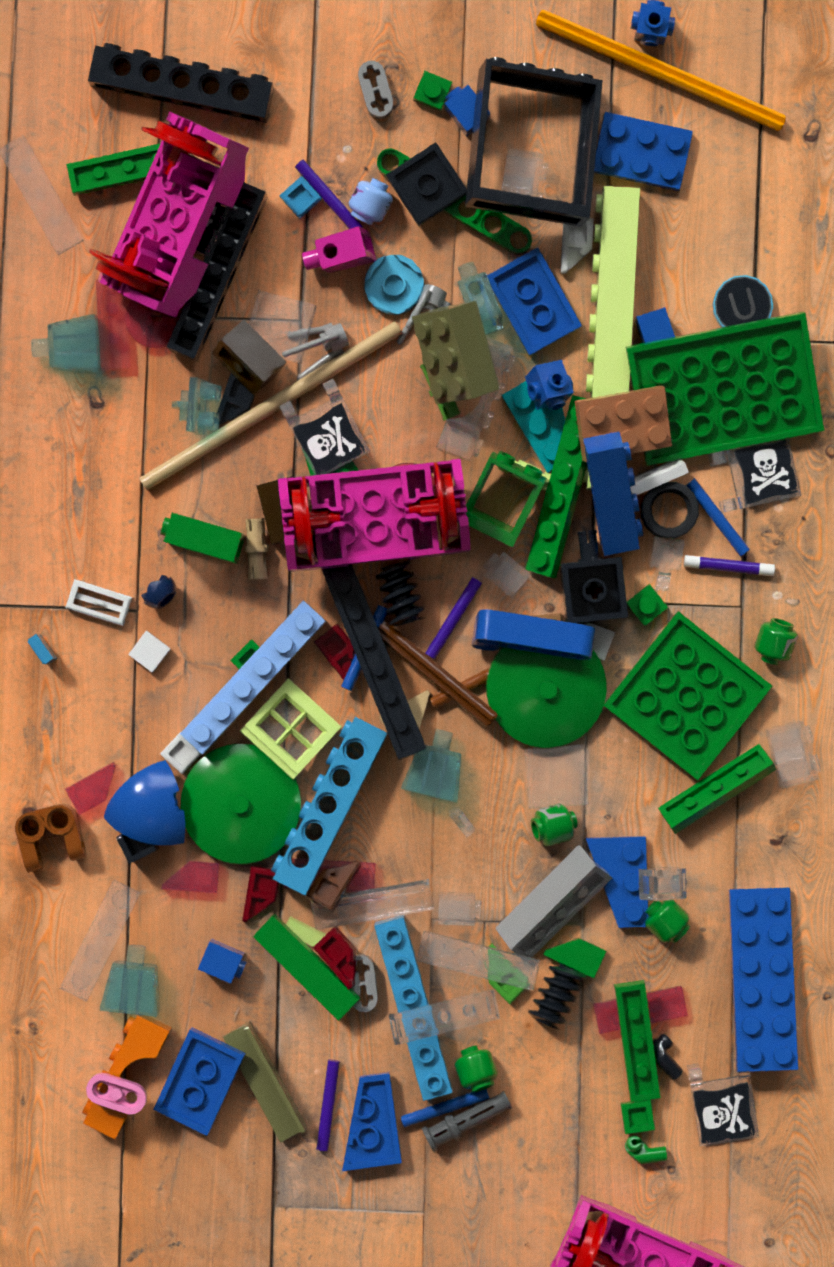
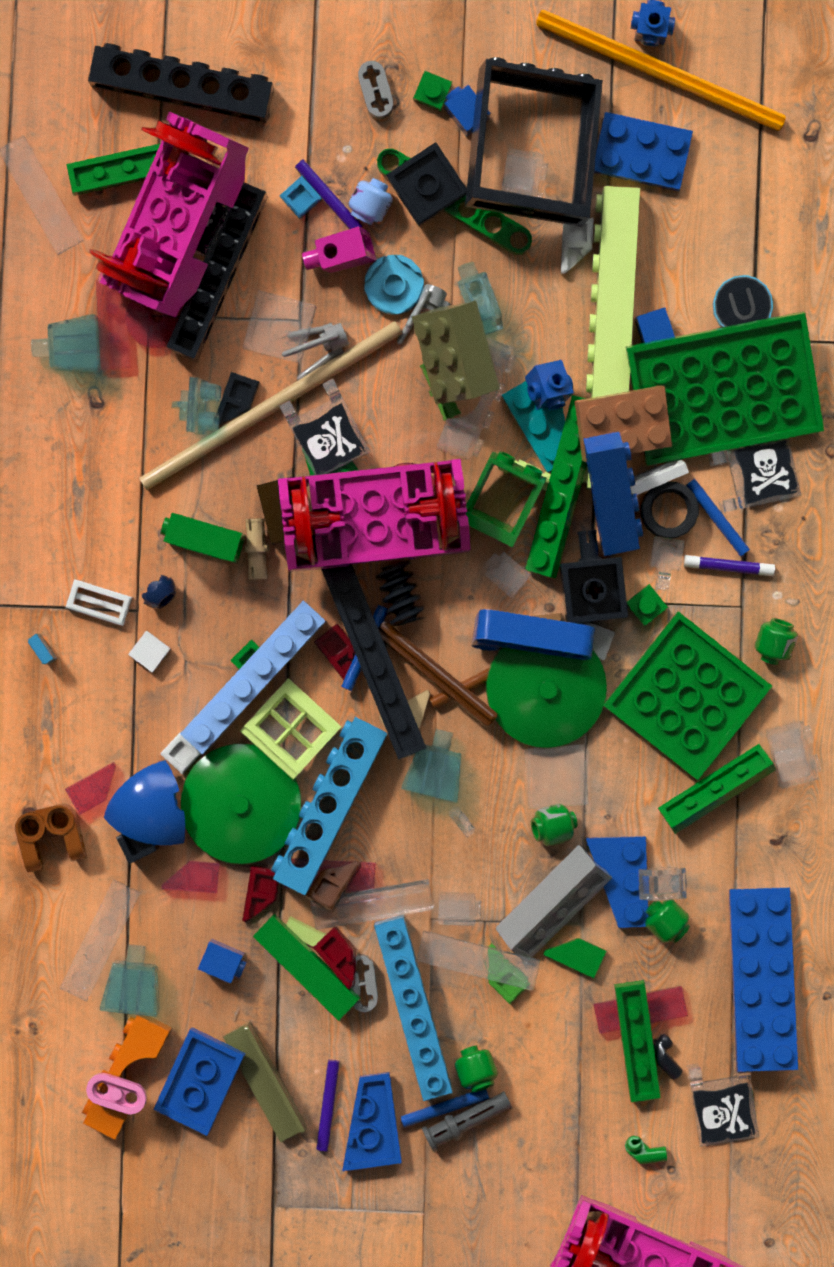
(248, 357): dark brown panel -> none
(444, 1016): clear tile -> none
(453, 618): dark purple bar -> none
(533, 301): blue plate -> none
(556, 995): black piece -> none
(637, 1116): green plate -> none

